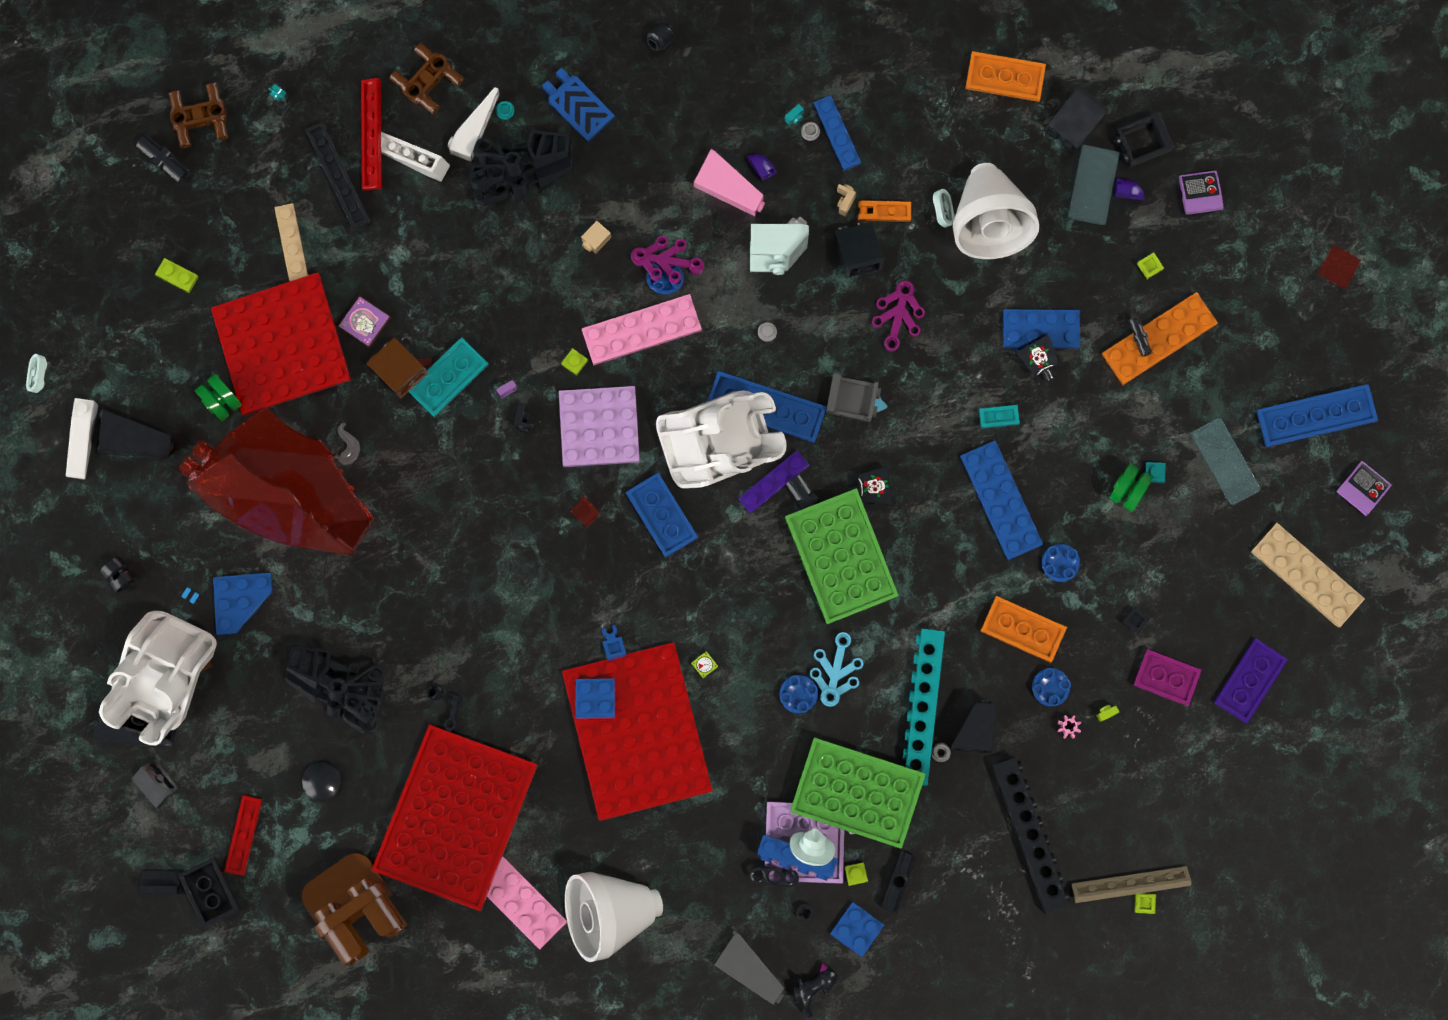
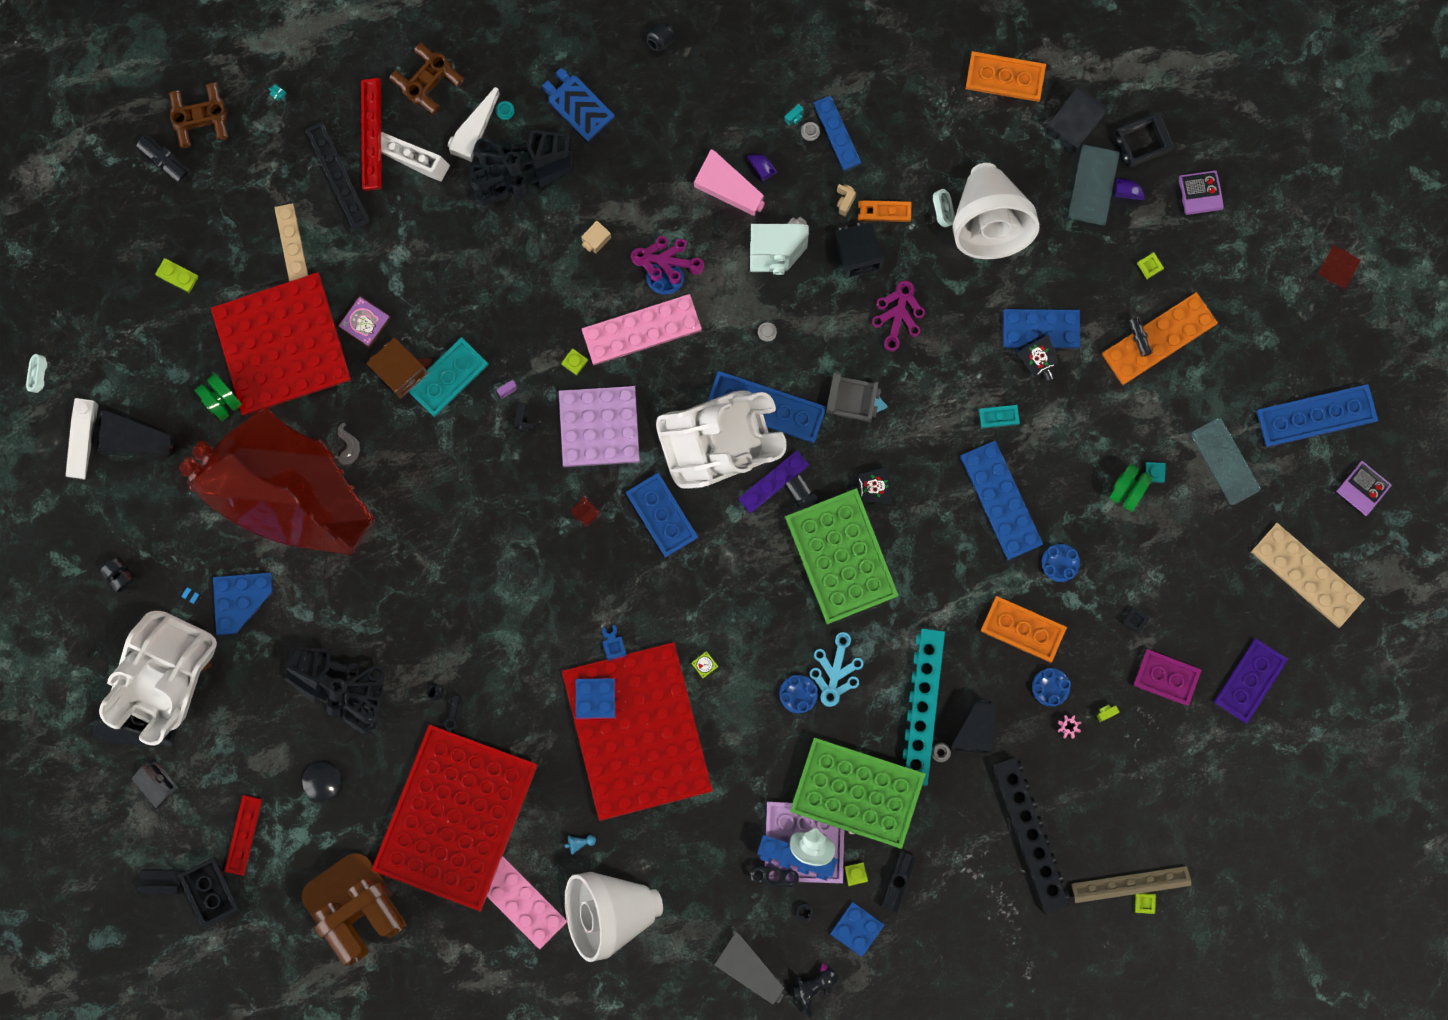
(576, 843): none -> dark azure piece

